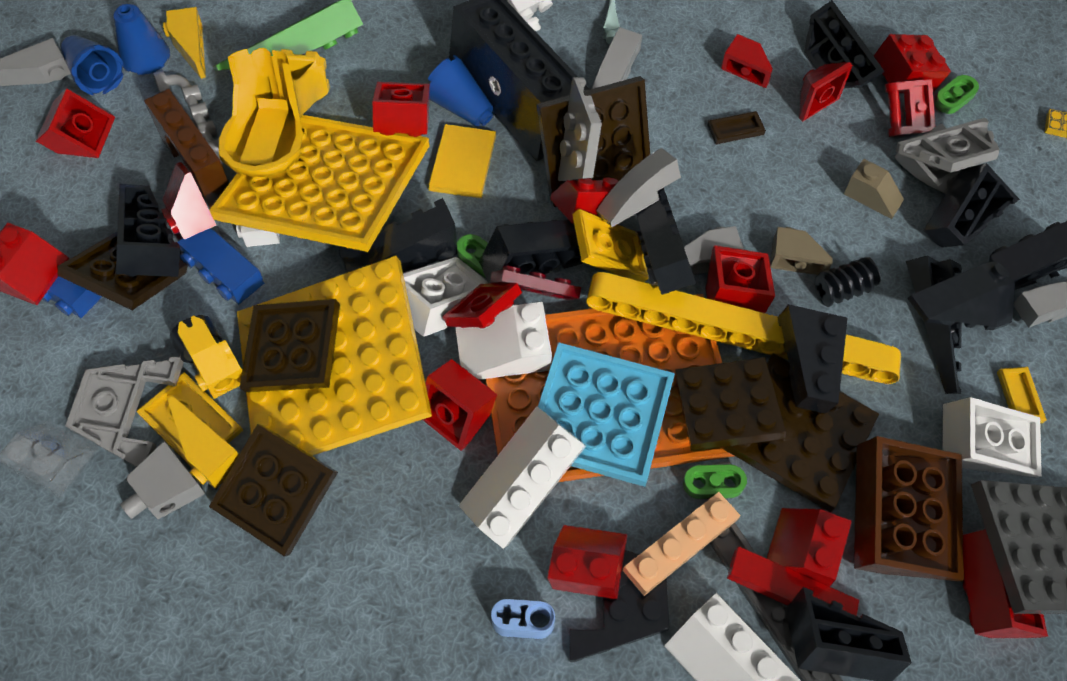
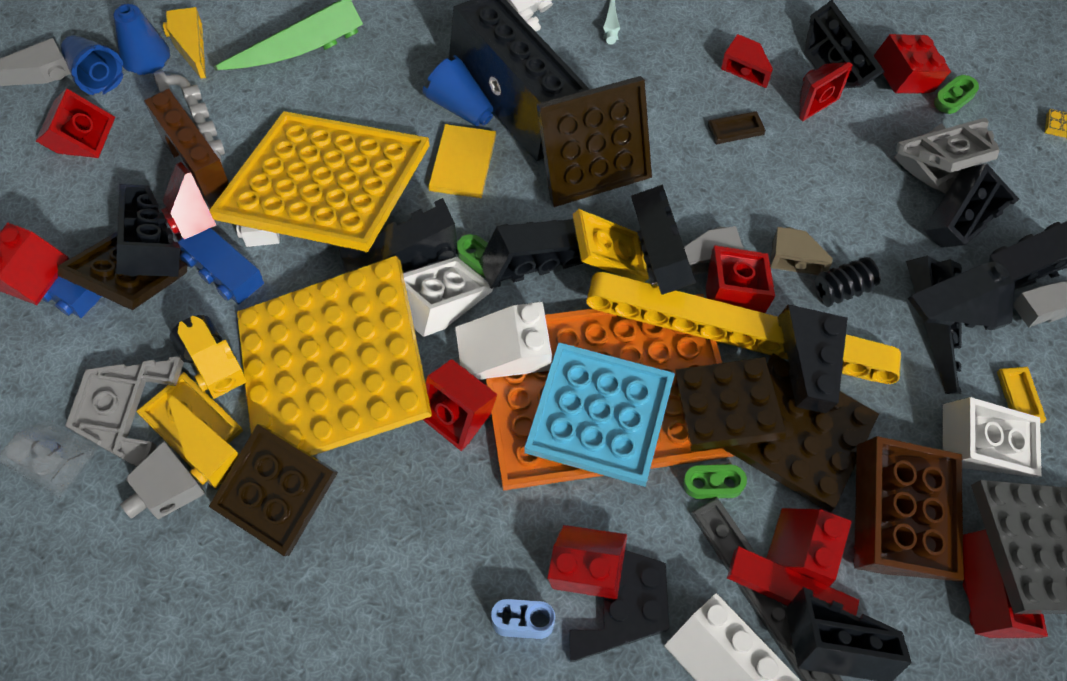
(267, 109): yellow animal -> none
(290, 346): dark brown plate -> none
(401, 108): red slope -> none
(482, 305): red plate -> none
(521, 477): white slope -> none
(537, 283): dark red plate -> none
(580, 136): light grey wing -> none
(582, 194): red slope -> none
(619, 58): light grey slope -> none
(639, 187): light grey slope -> none
(681, 543): light nougat plate -> none
(875, 189): dark tan slope -> none
(918, 107): red plate -> none

